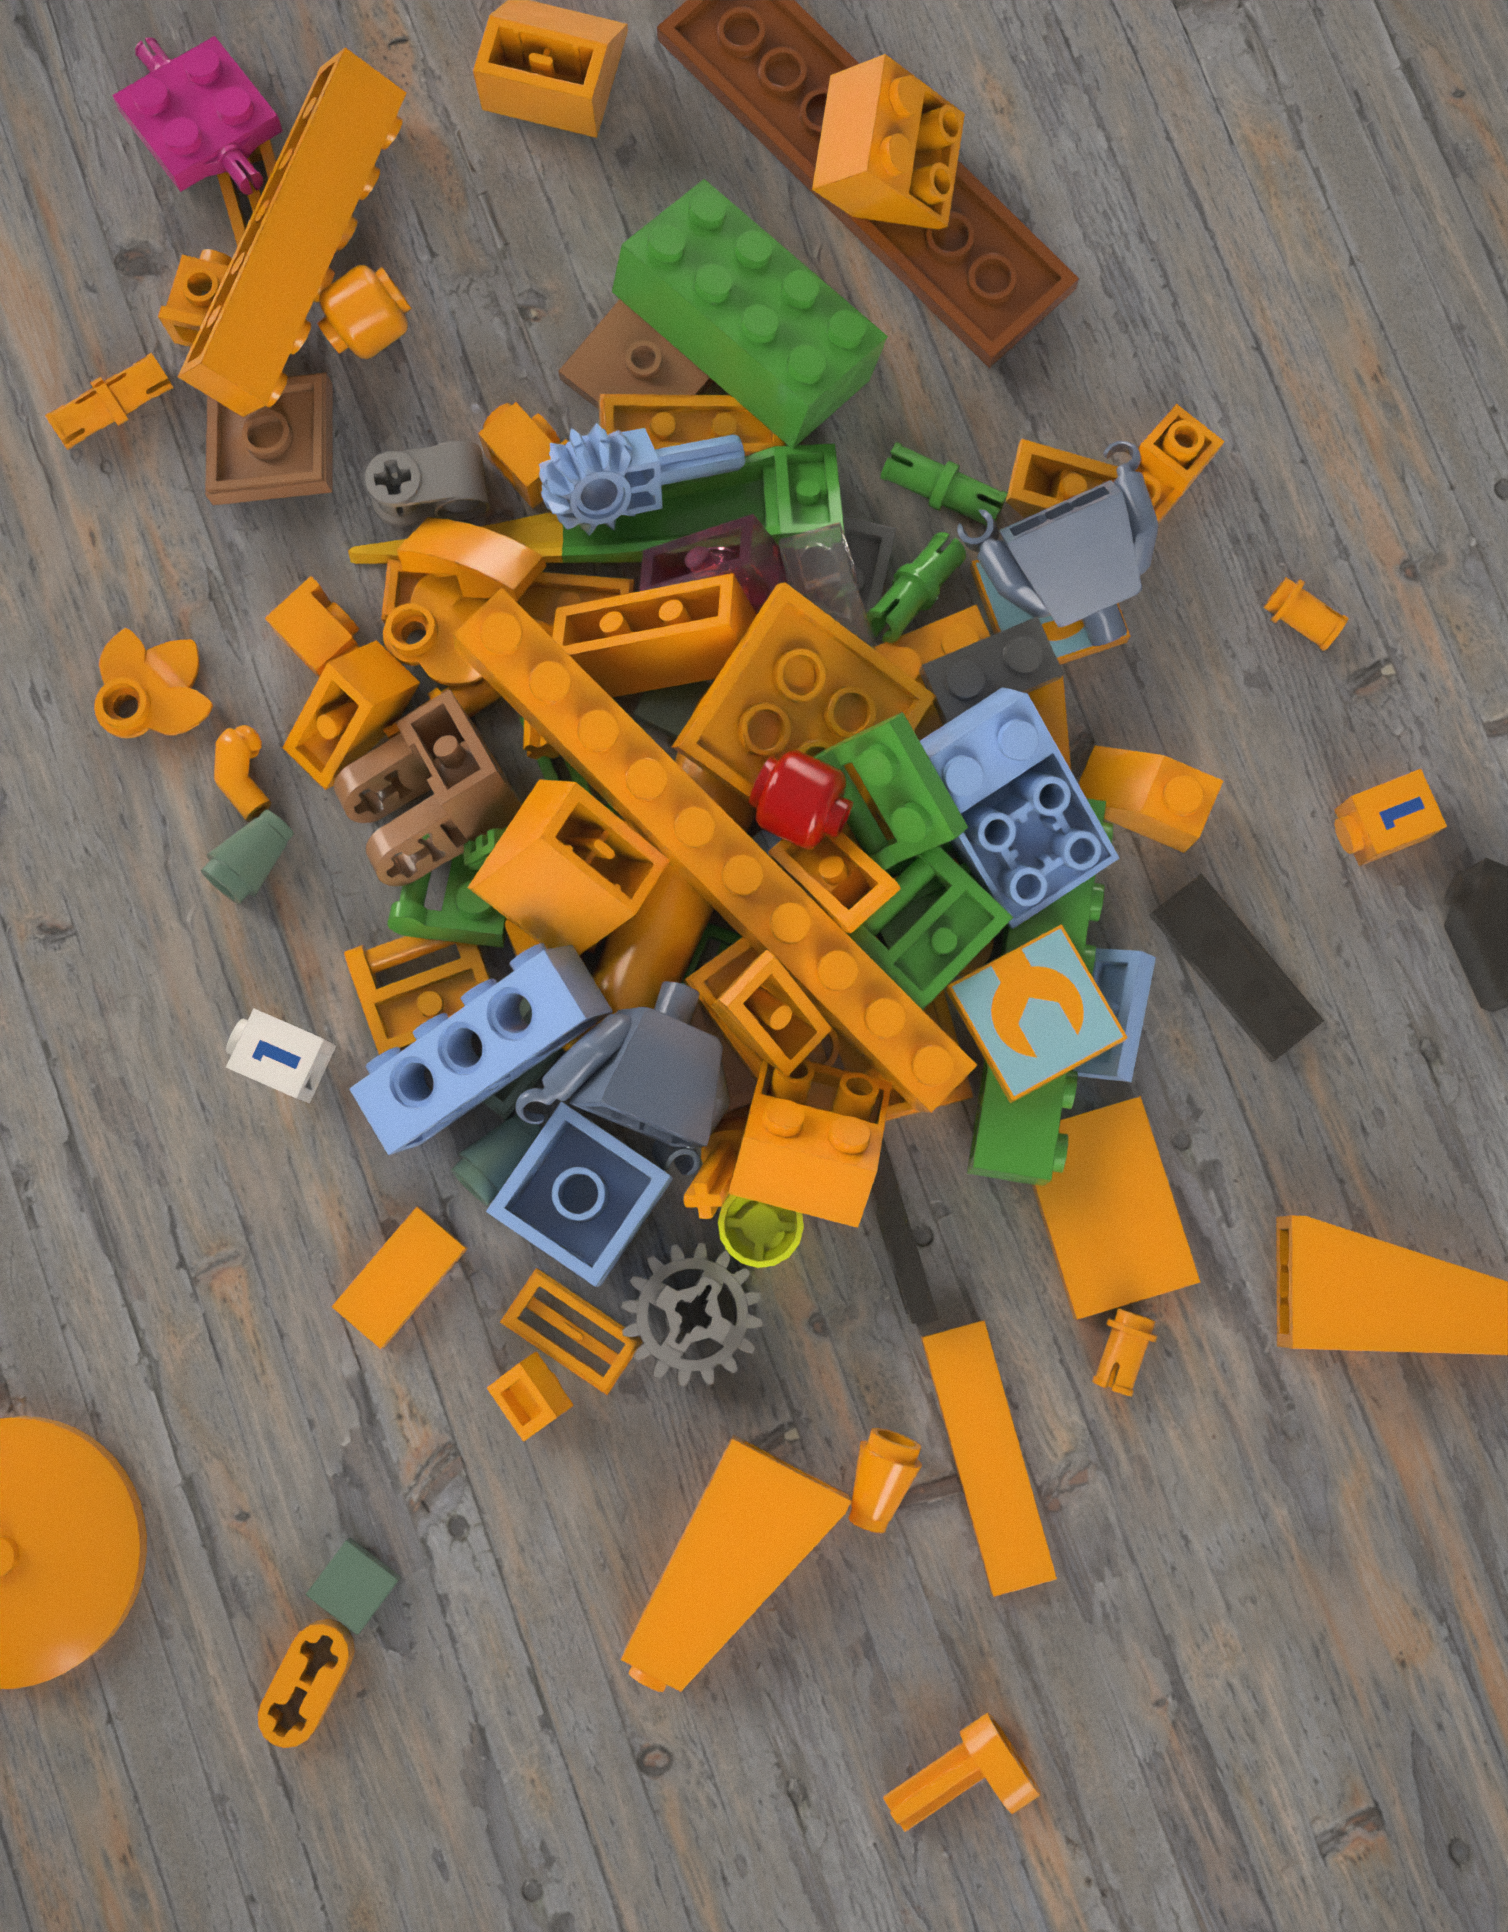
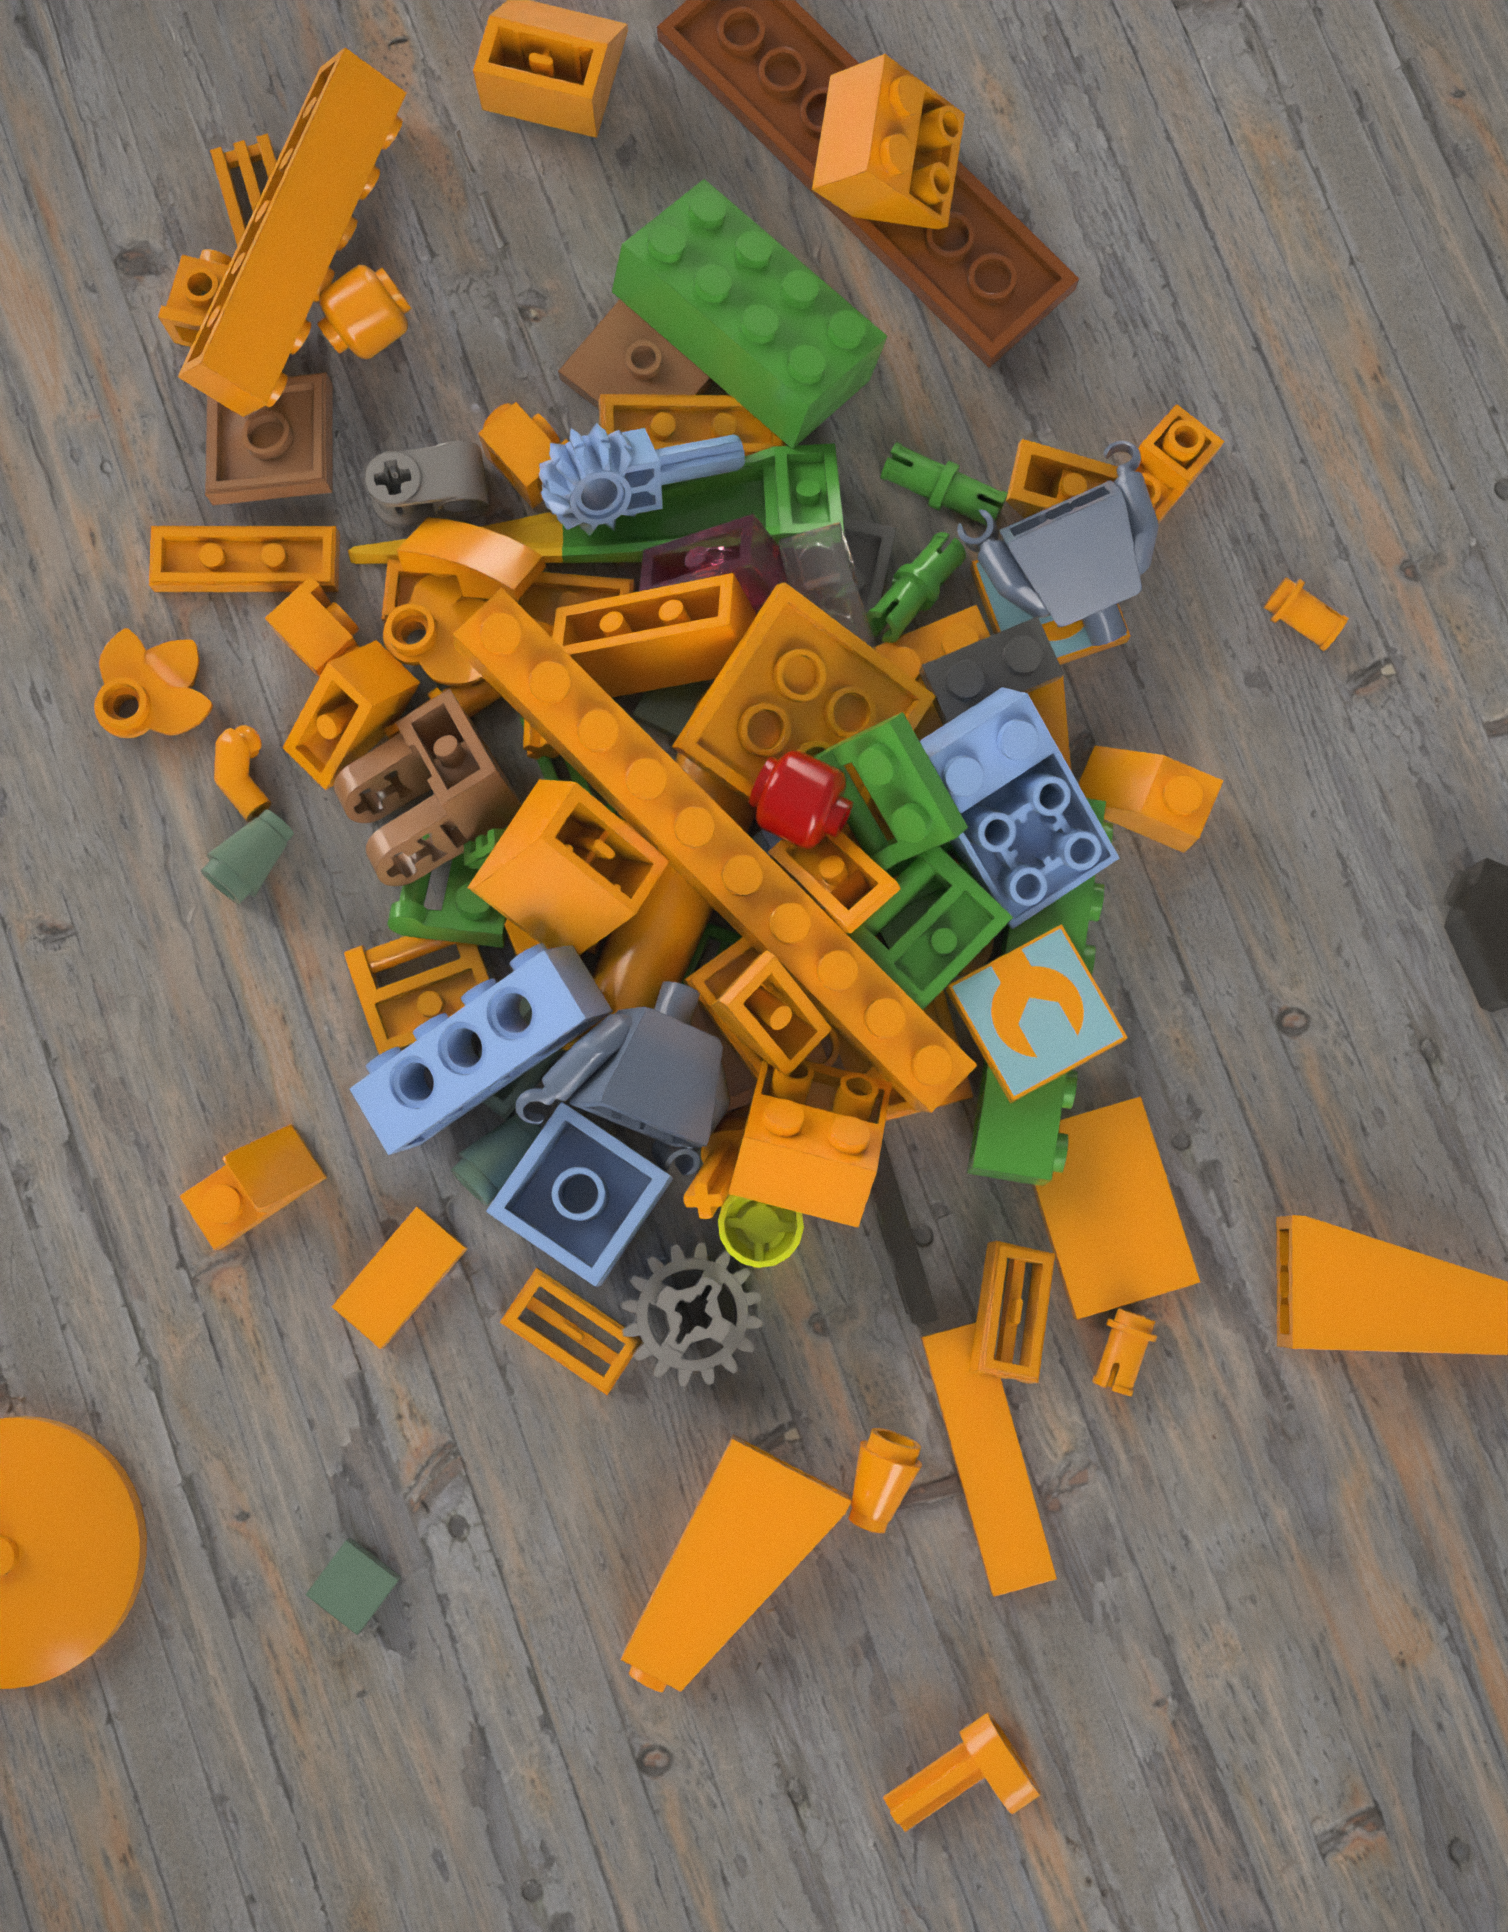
(109, 401): light orange pin -> none
(198, 114): dark pink plate -> none
(243, 558): none -> light orange tile
(252, 1185): none -> light orange slope
(278, 1055): white brick -> none
(293, 1675): light orange beam -> none
(530, 1396): light orange plate -> none
(989, 1312): none -> light orange tile
(1125, 984): light blue plate -> none
(1236, 968): clear smoke tile -> none
(1388, 818): light orange brick -> none

